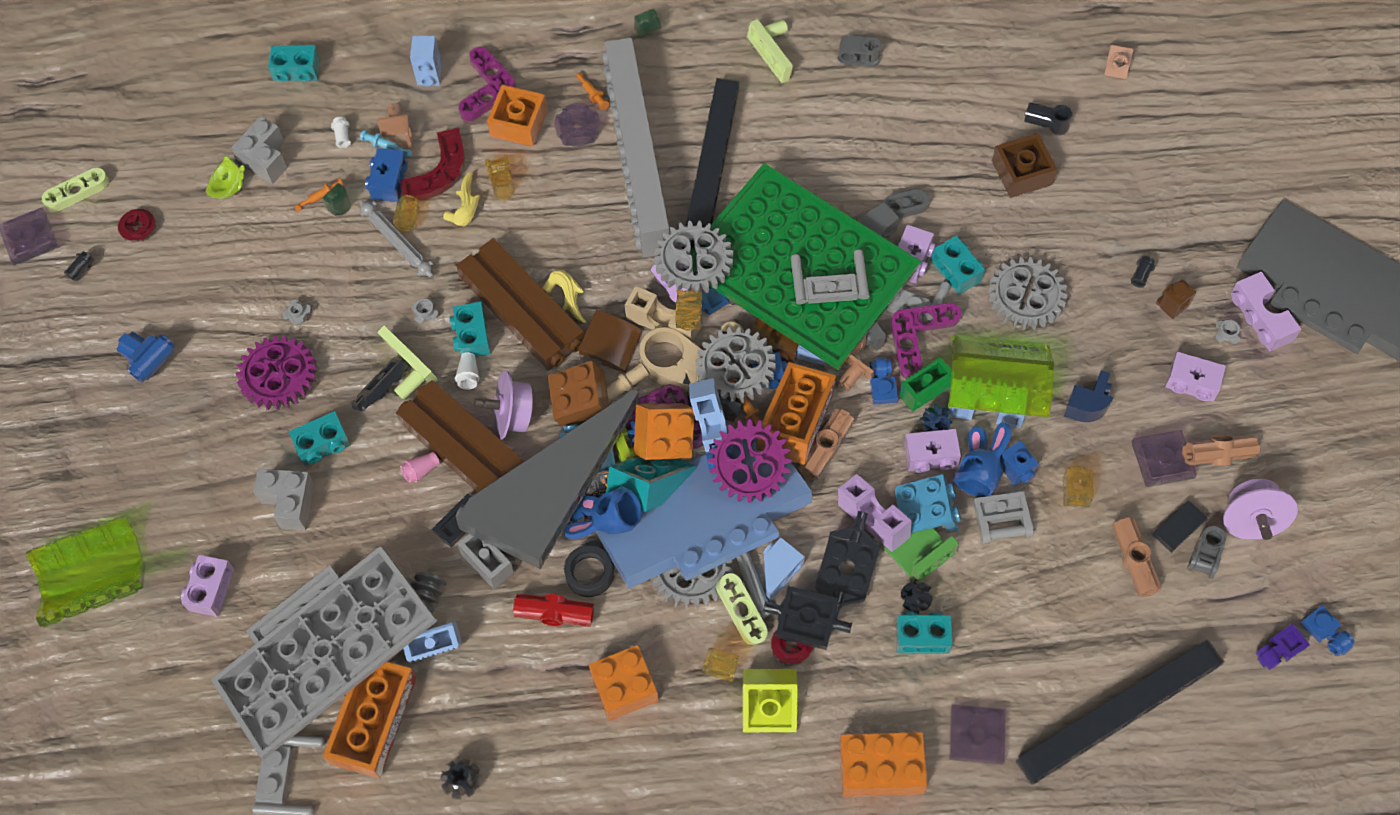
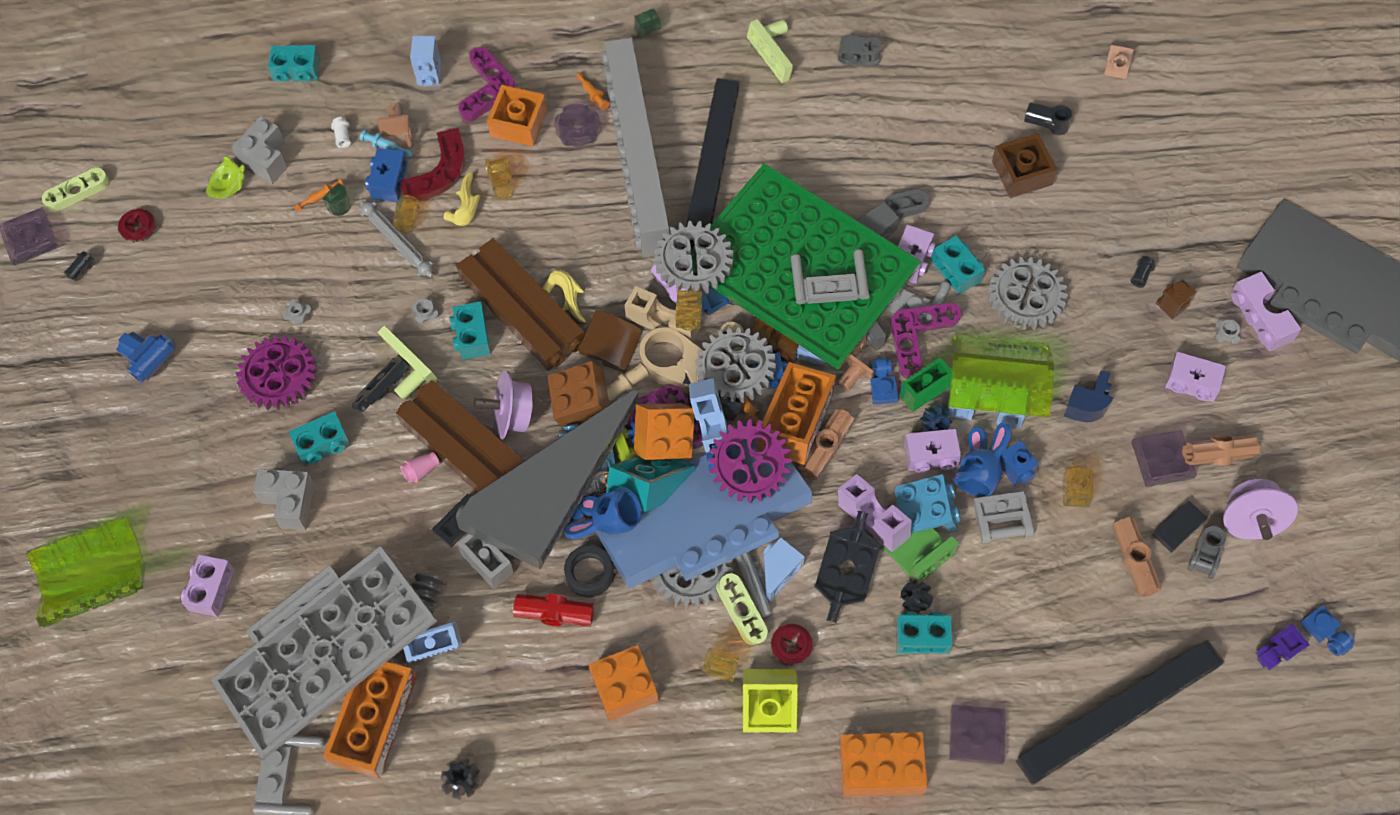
(467, 372): white cone -> none
(807, 617): black plate -> none

